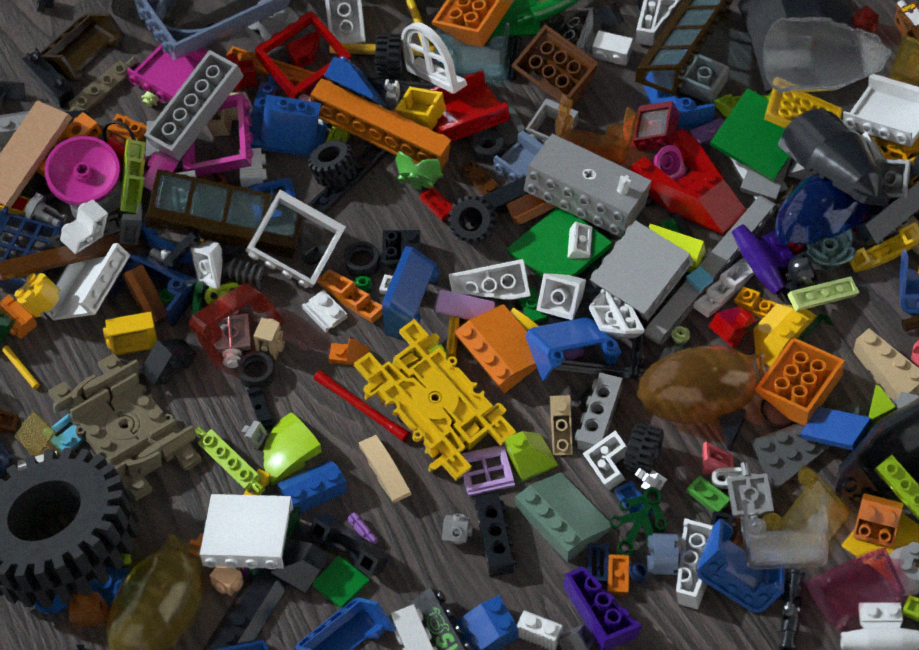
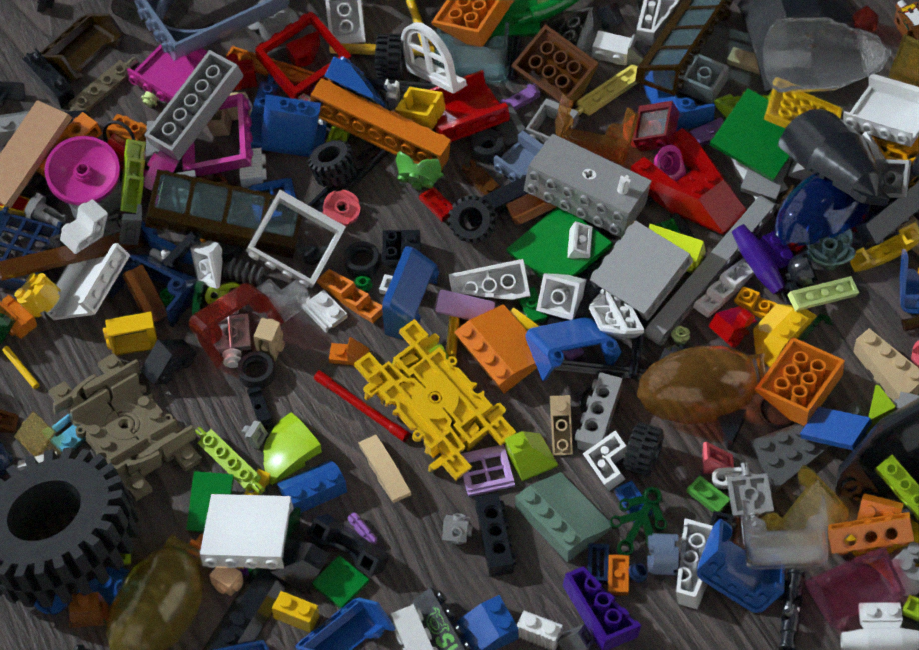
(202, 487): none -> green tile
(288, 300): none -> clear brick
(295, 612): none -> yellow piece
(341, 198): none -> coral plate
(524, 96): none -> medium lavender piece
(607, 91): none -> light yellow plate
(636, 51): none -> light grey slope
(651, 480): white plate -> none
(699, 279): medium azure tile -> none
(743, 59): none -> tan plate
(879, 525): none -> orange brick

